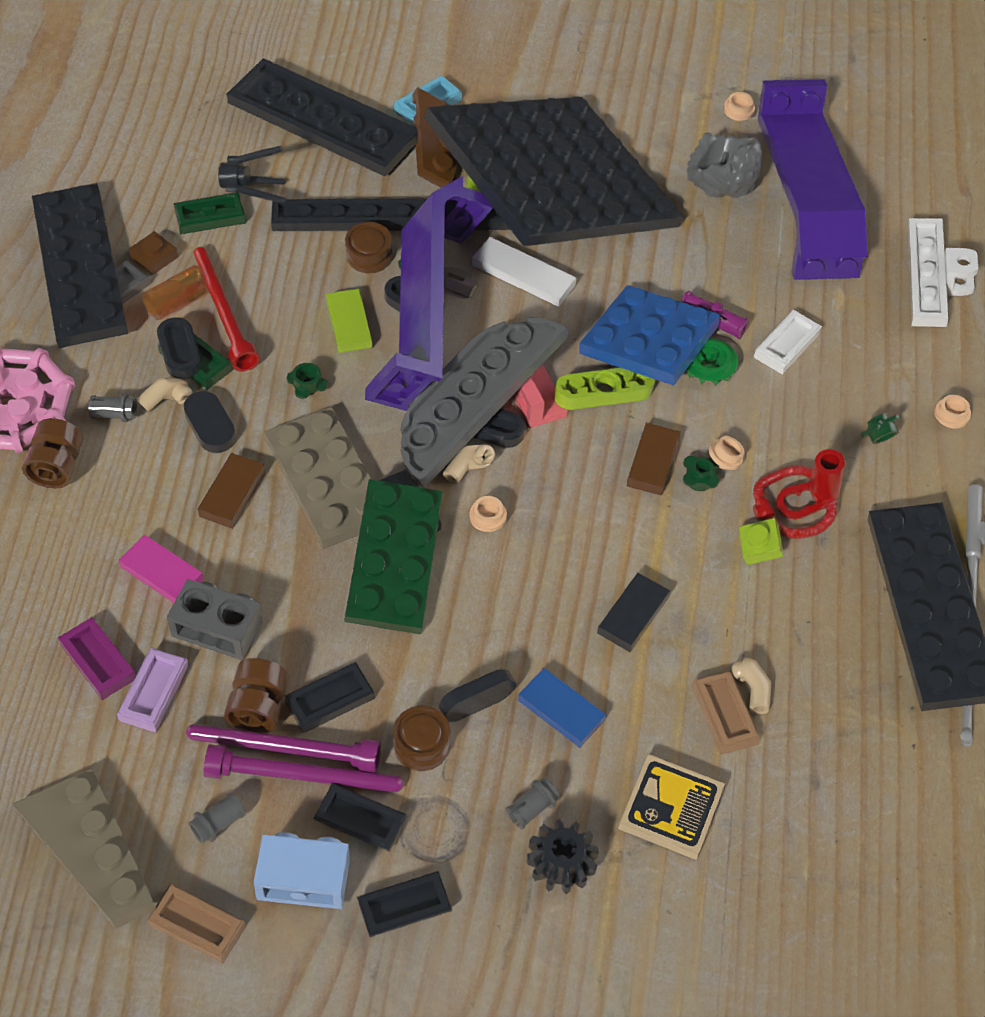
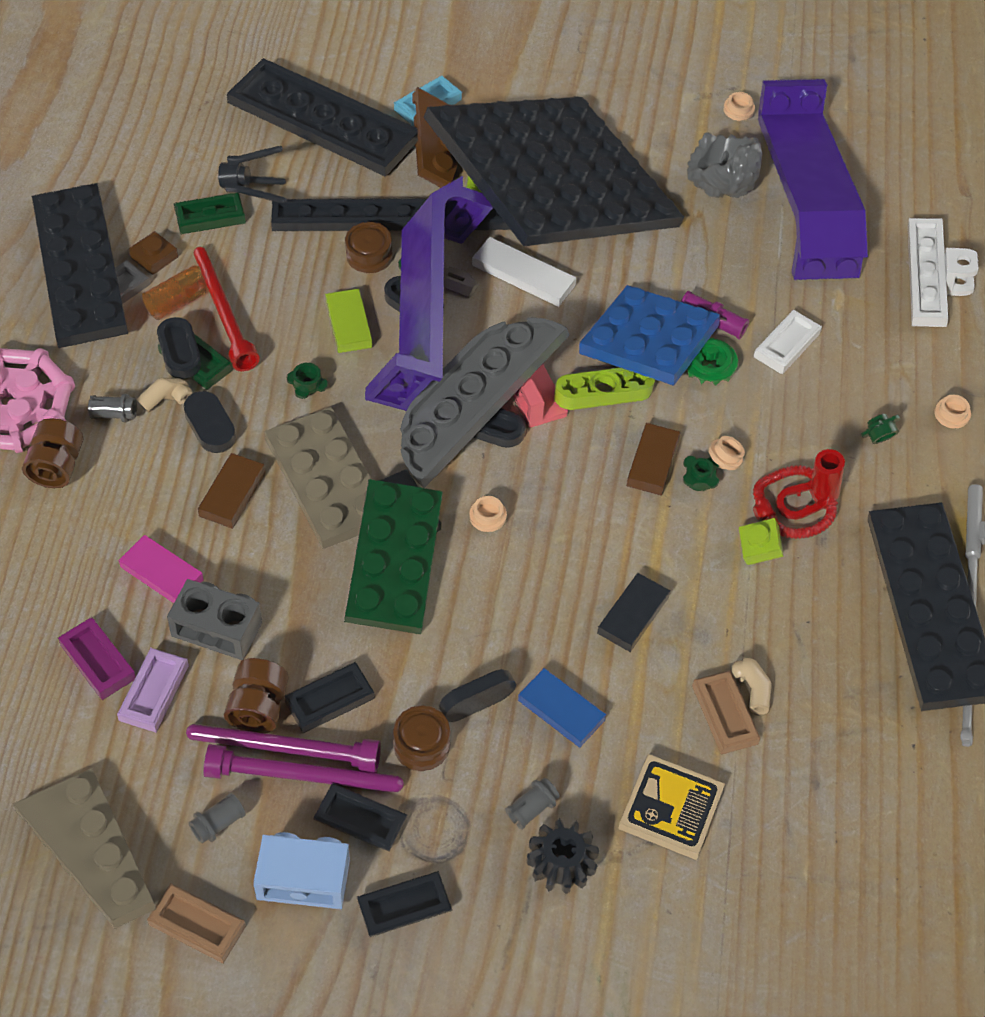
(467, 459): tan arm -> none

